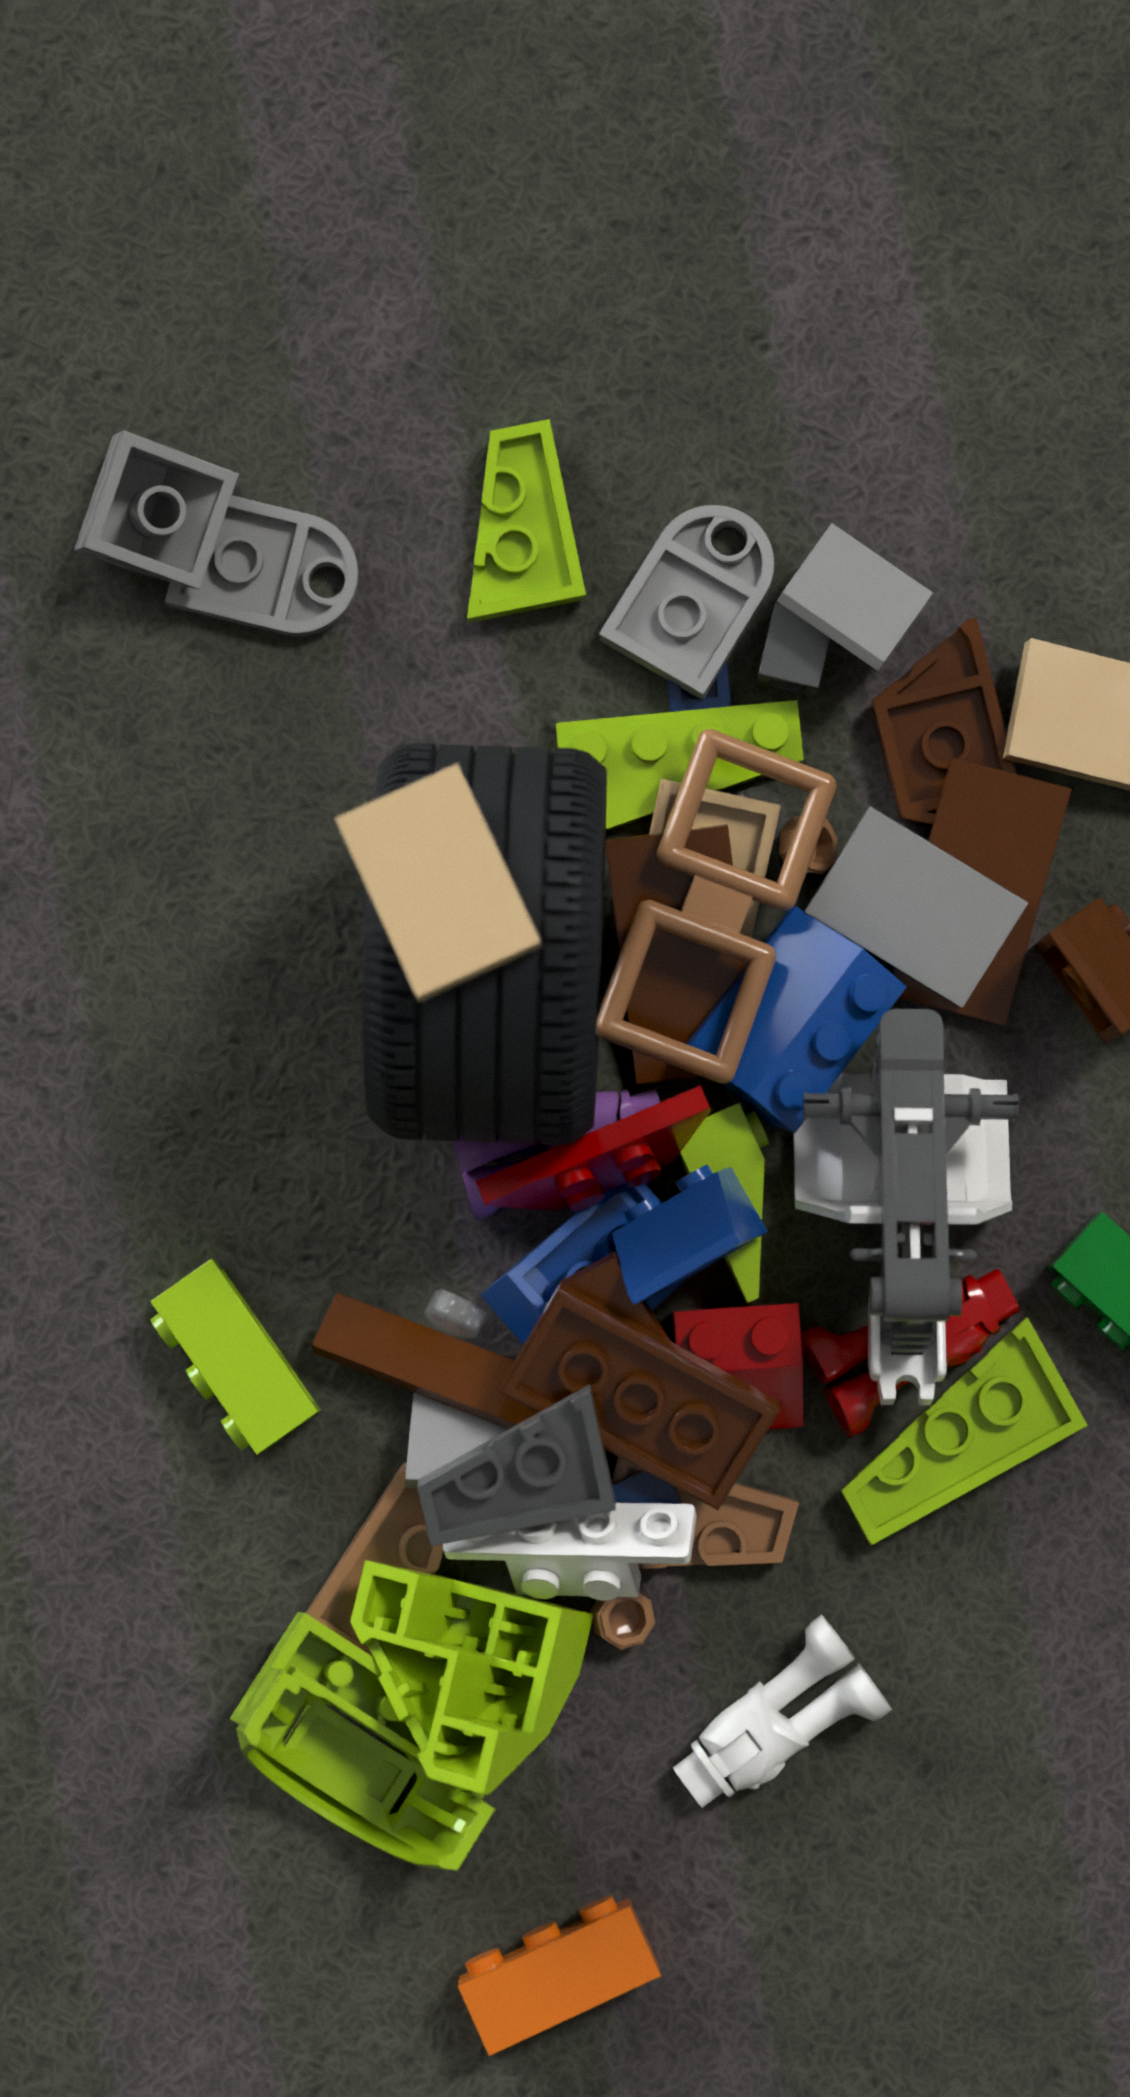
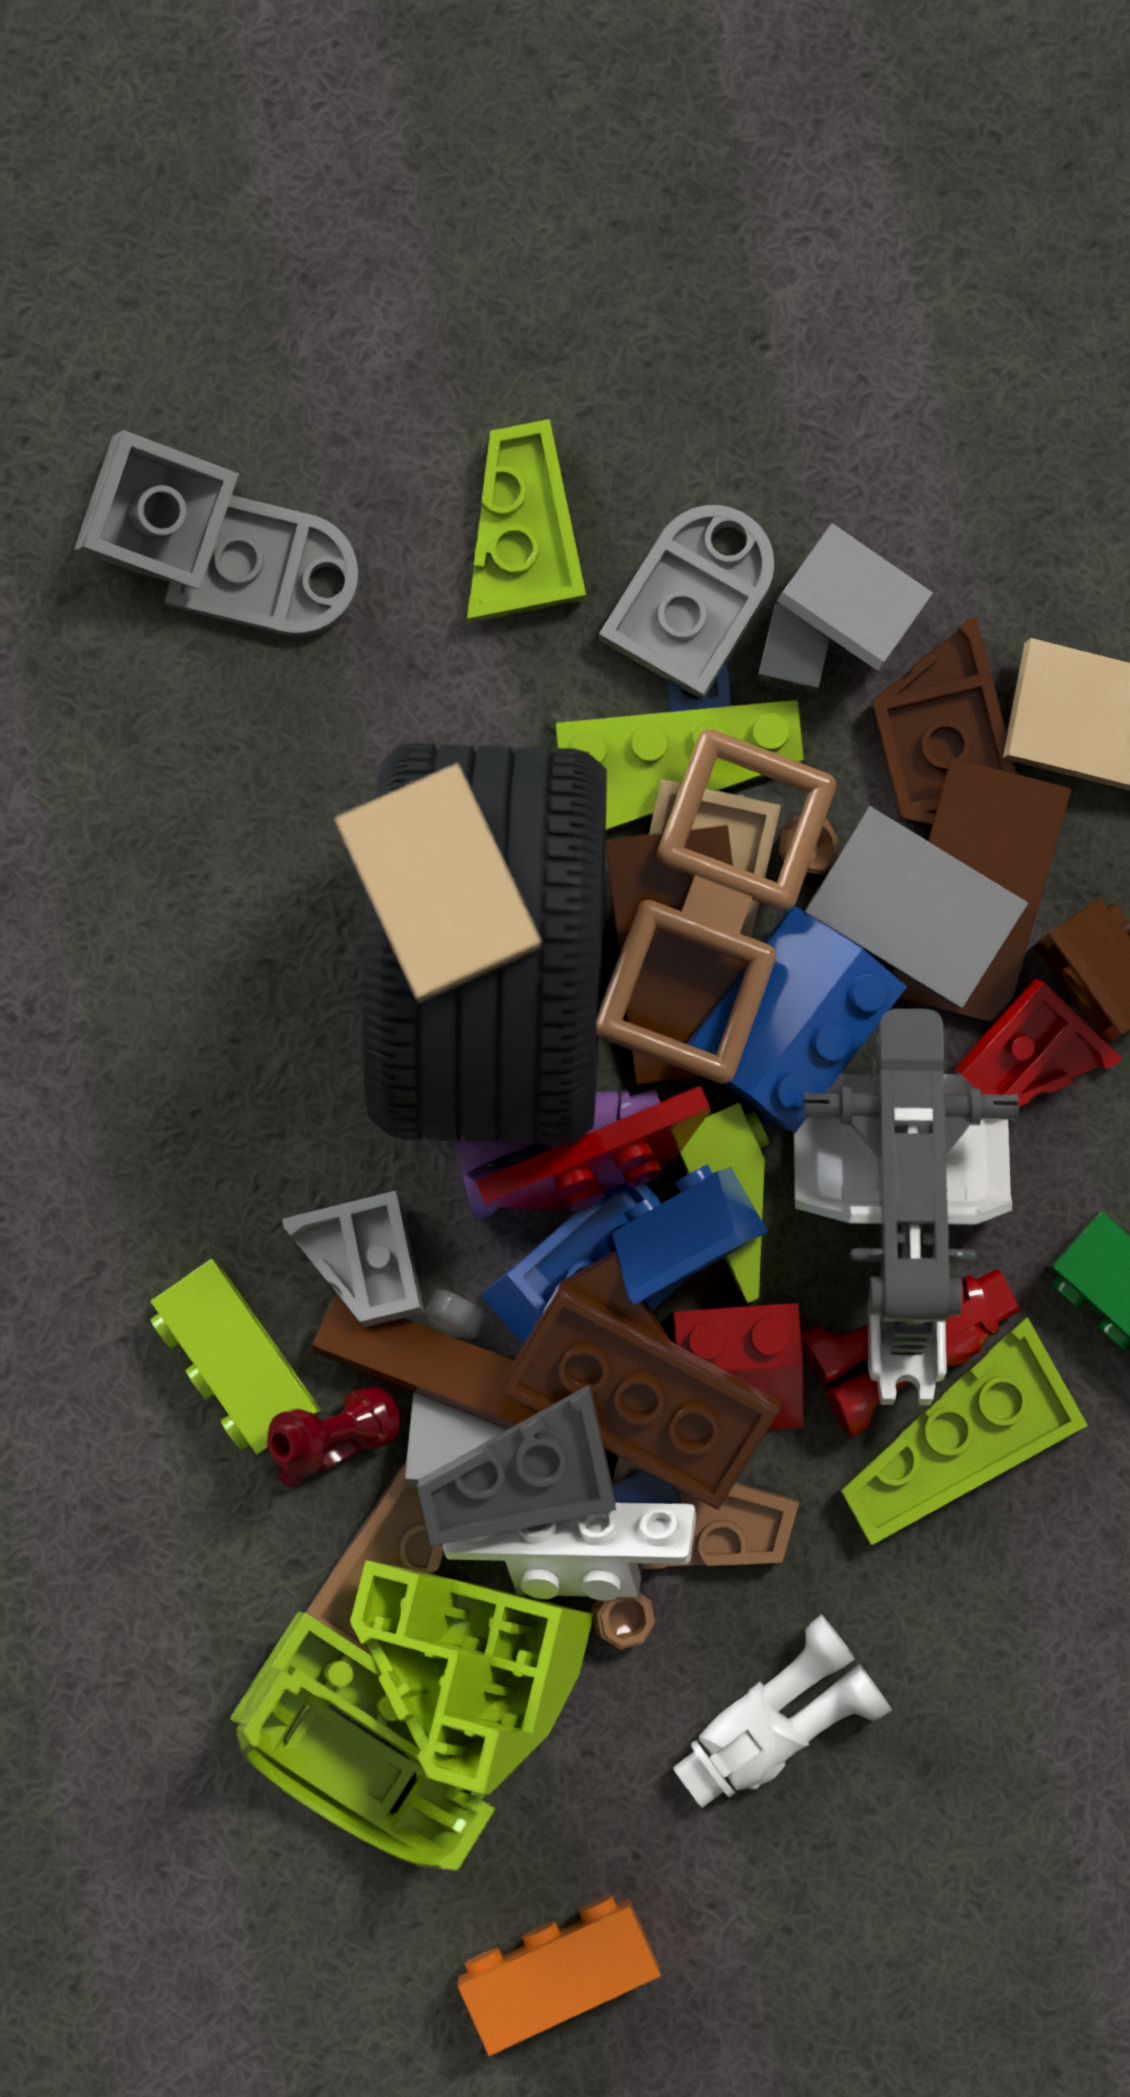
(308, 1445): none -> dark red piece
(363, 1256): none -> light grey wing
(1034, 1048): none -> red wing

